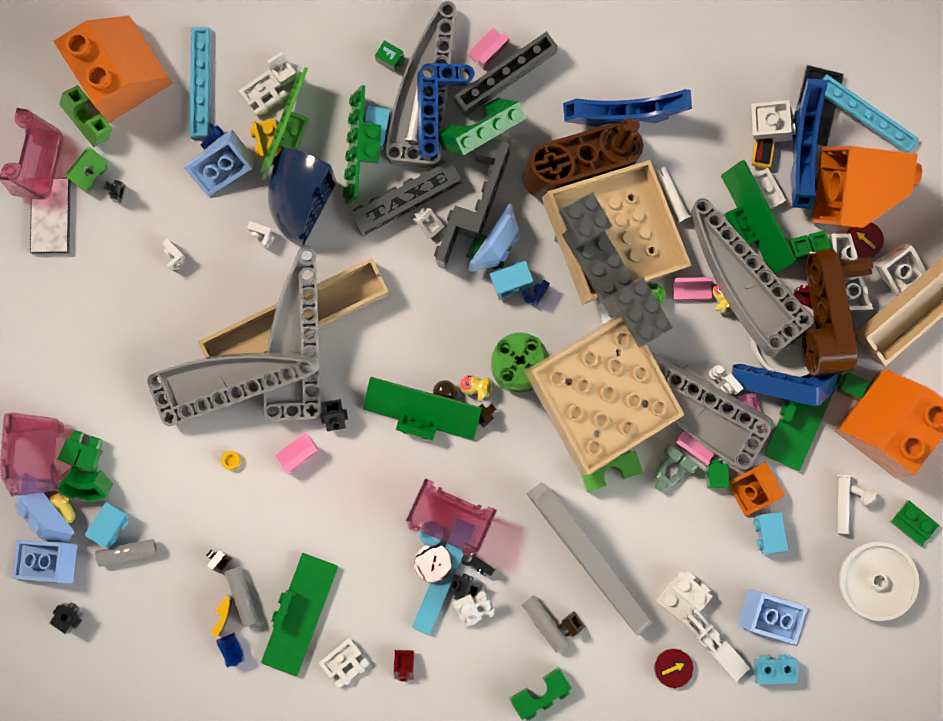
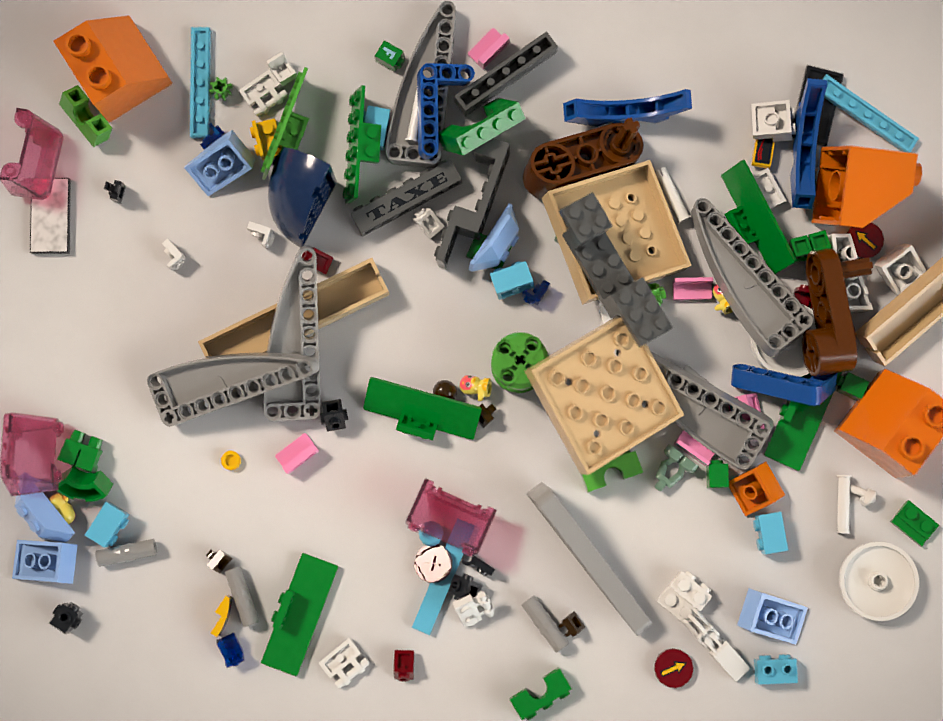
(77, 174): bright green brick -> none
(218, 83): none -> bright green gear
(323, 260): none -> dark red bracket
(725, 381): white plate -> none

